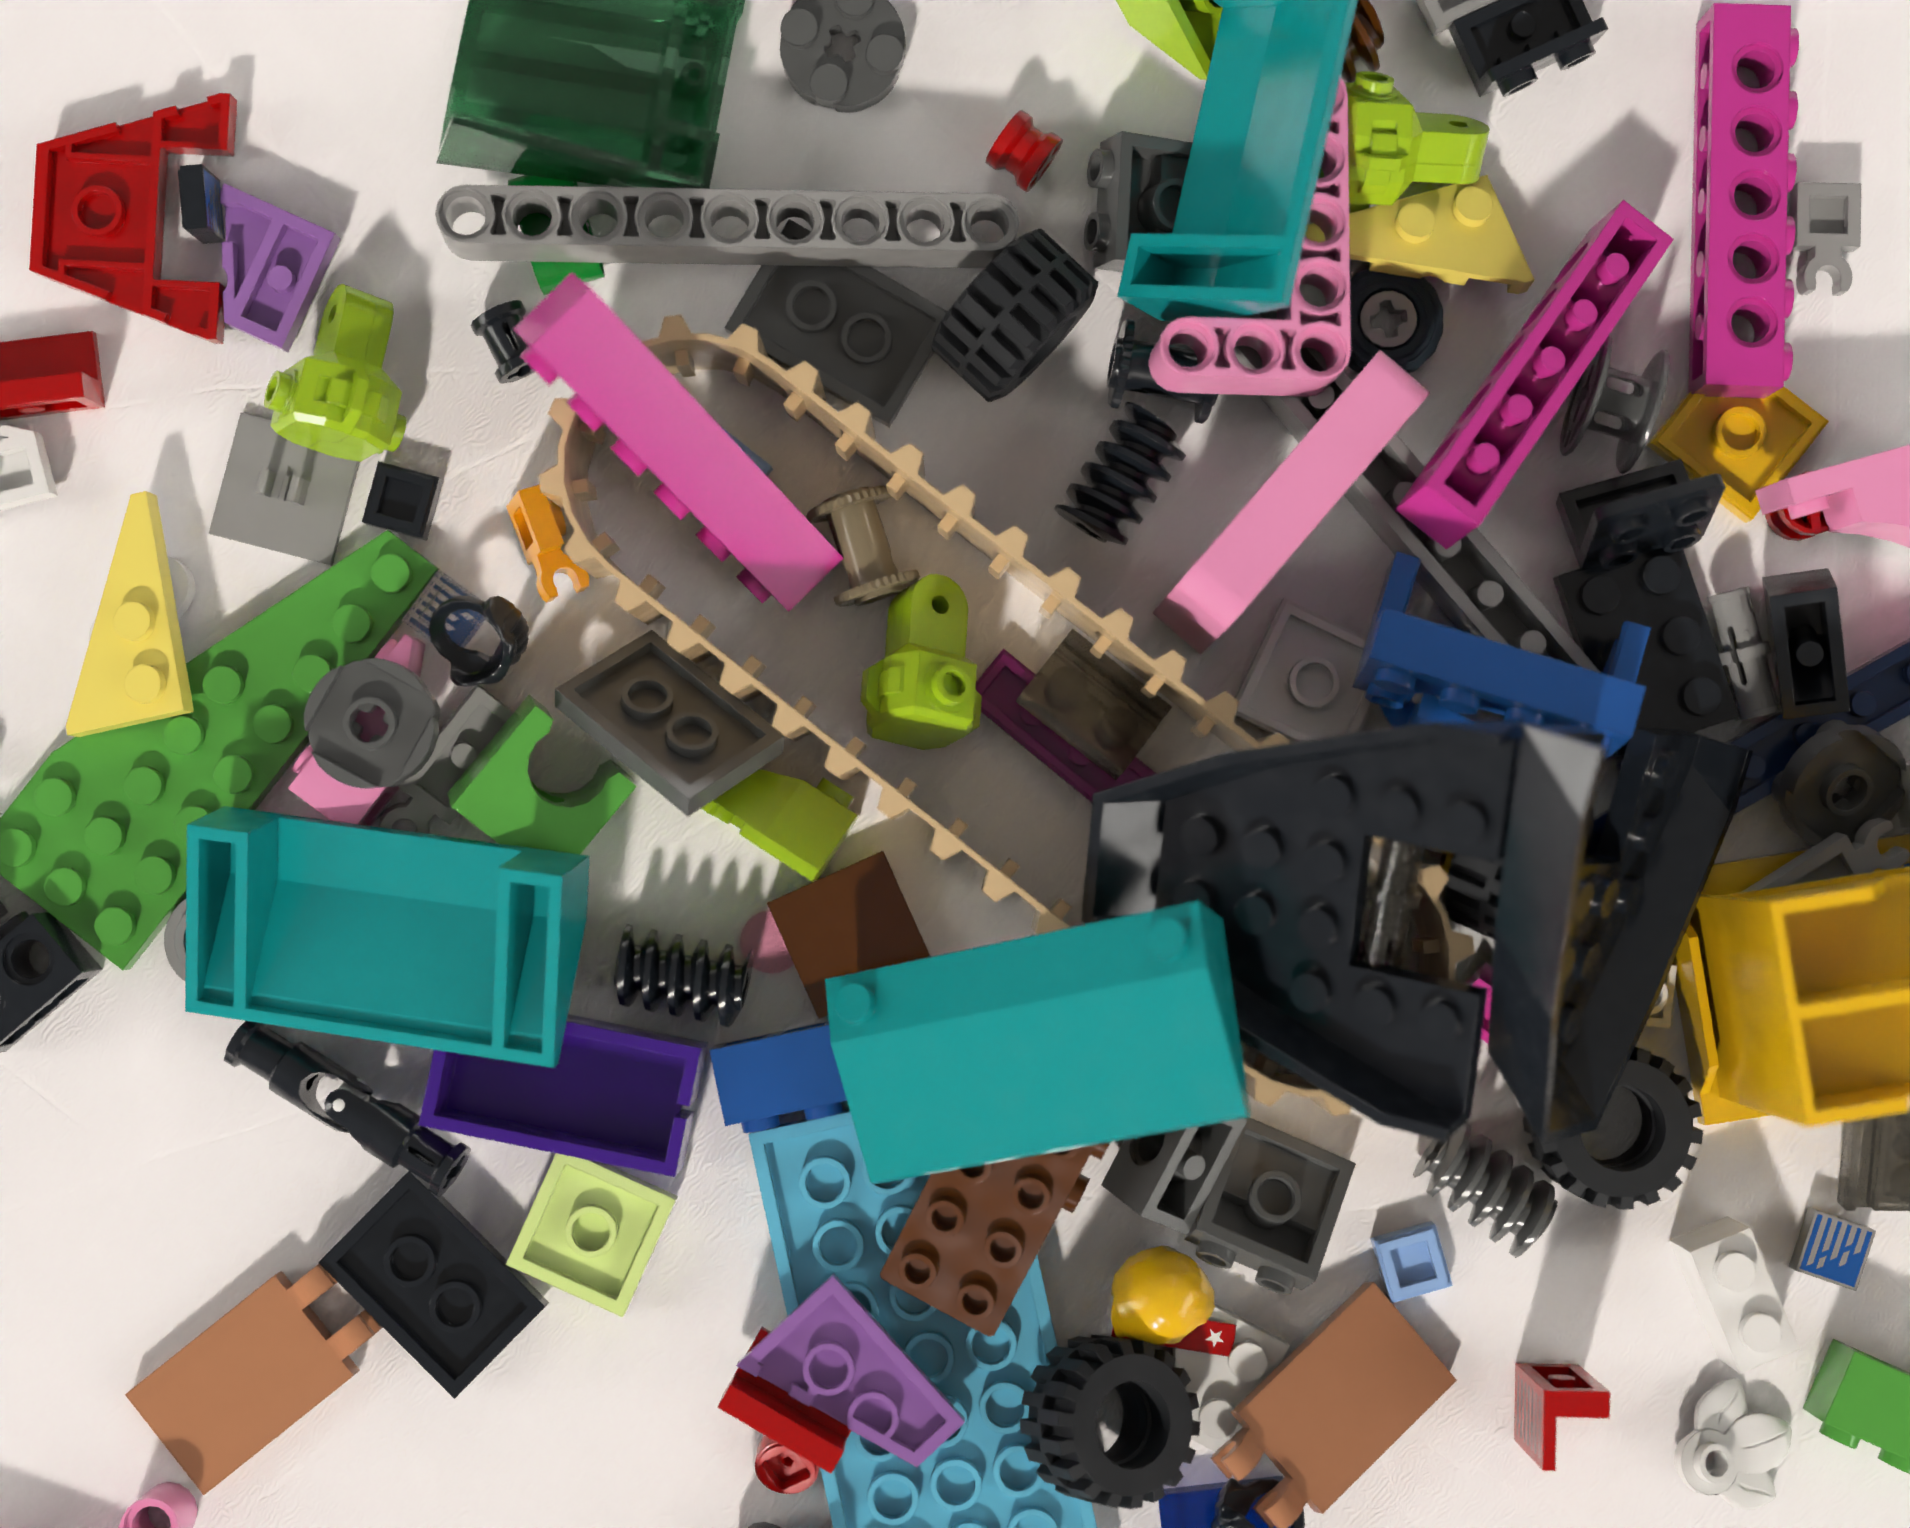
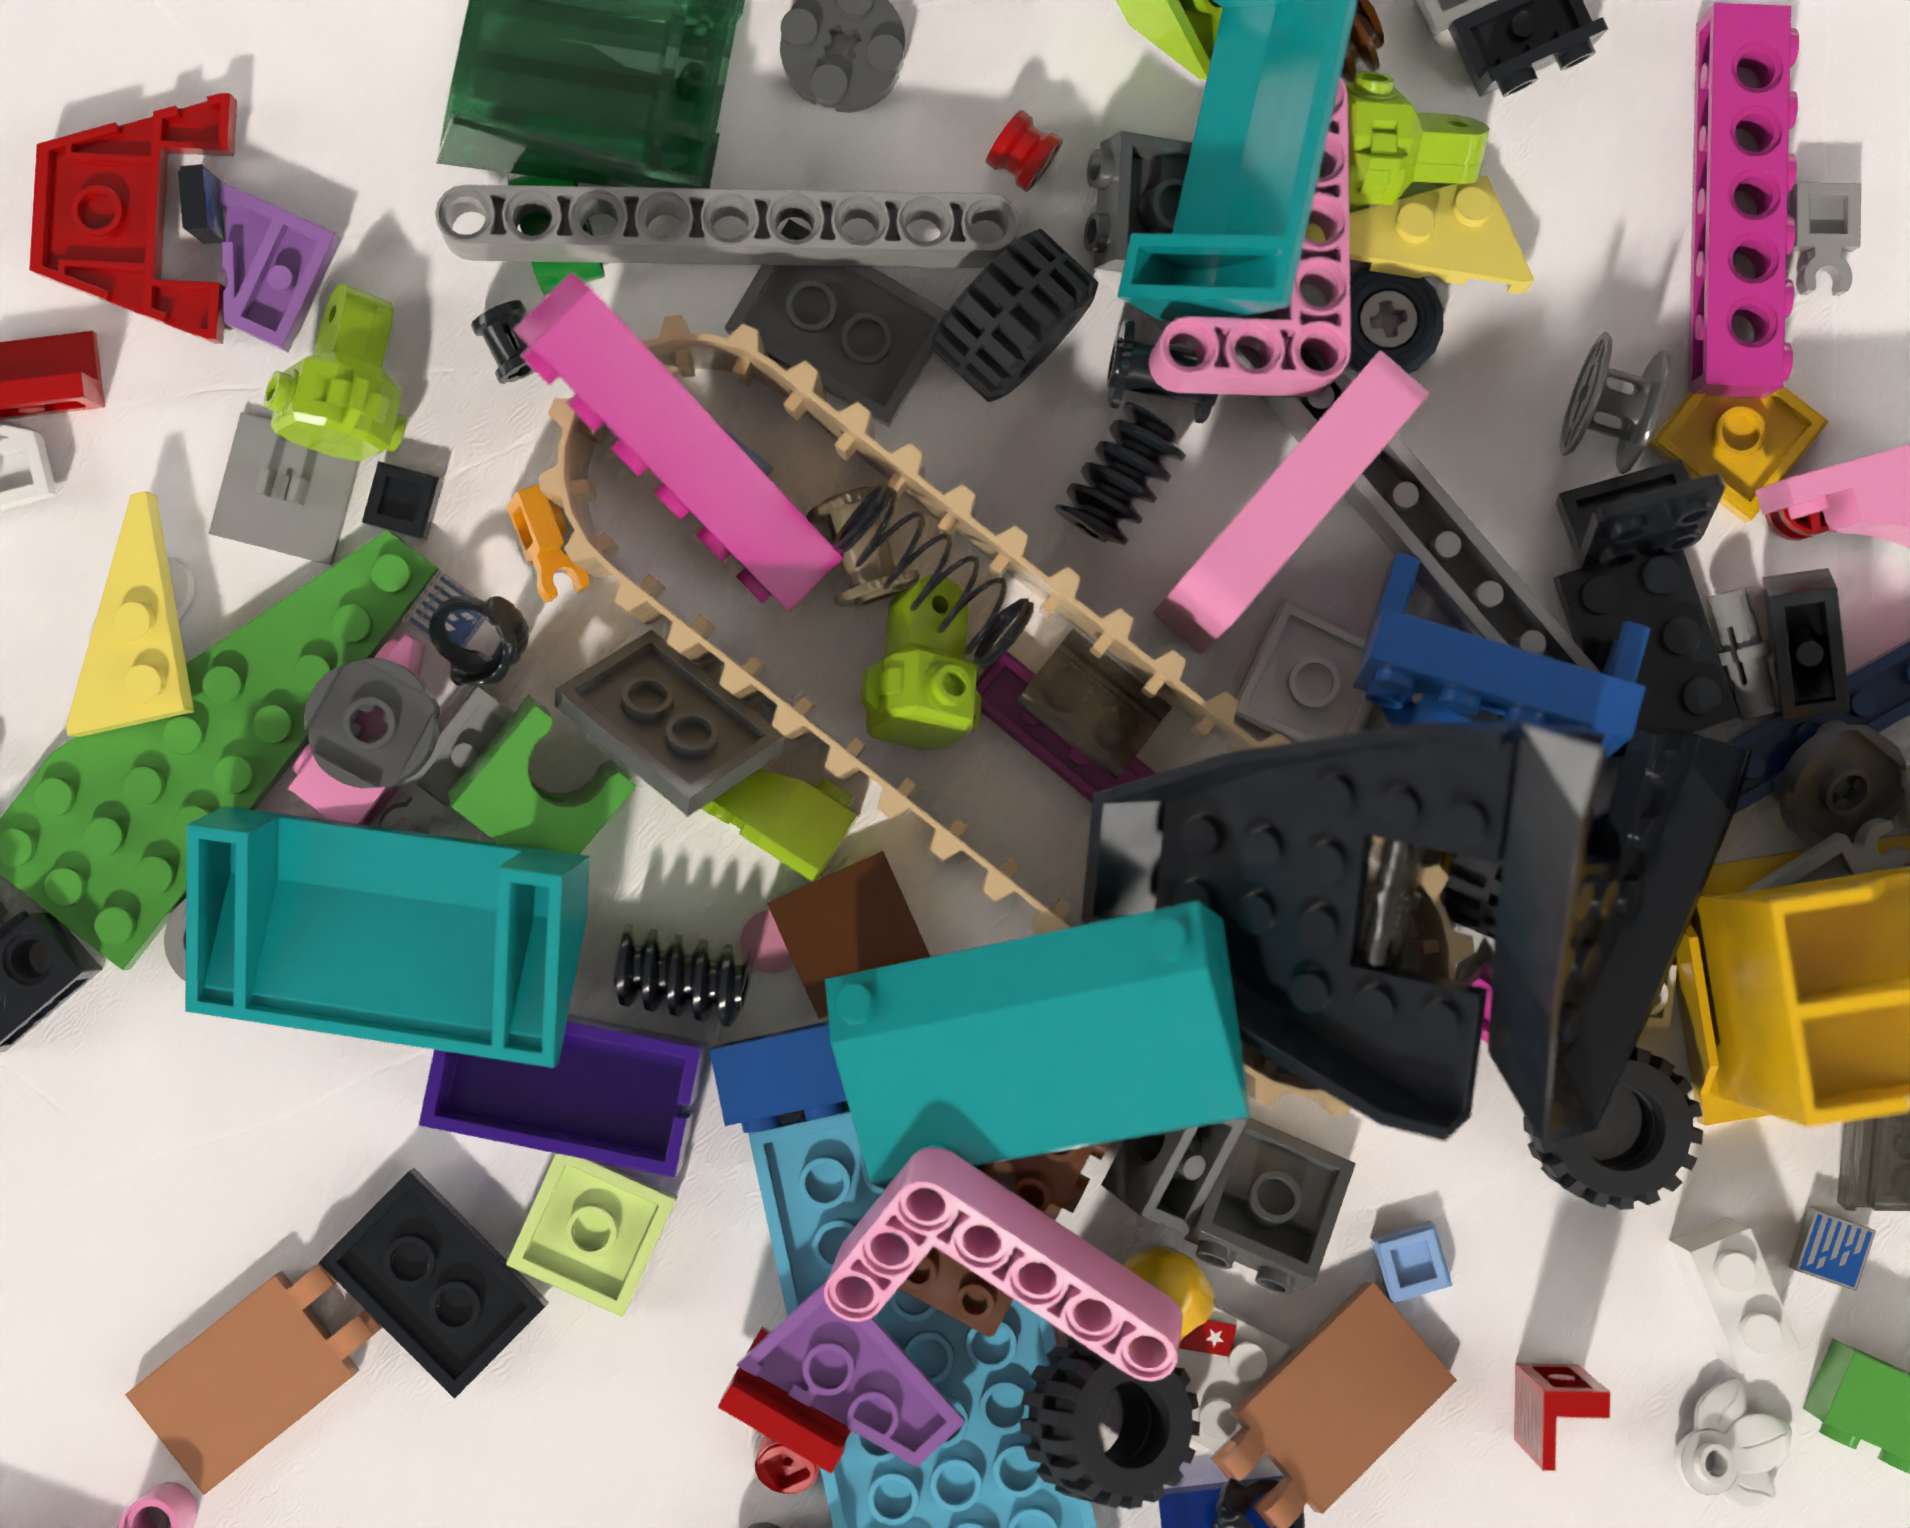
(379, 1126): black piece -> none
(862, 521): none -> black piece
(1005, 1258): none -> bright pink beam
(1491, 1187): dark grey piece -> none
(1534, 376): dark pink brick -> none

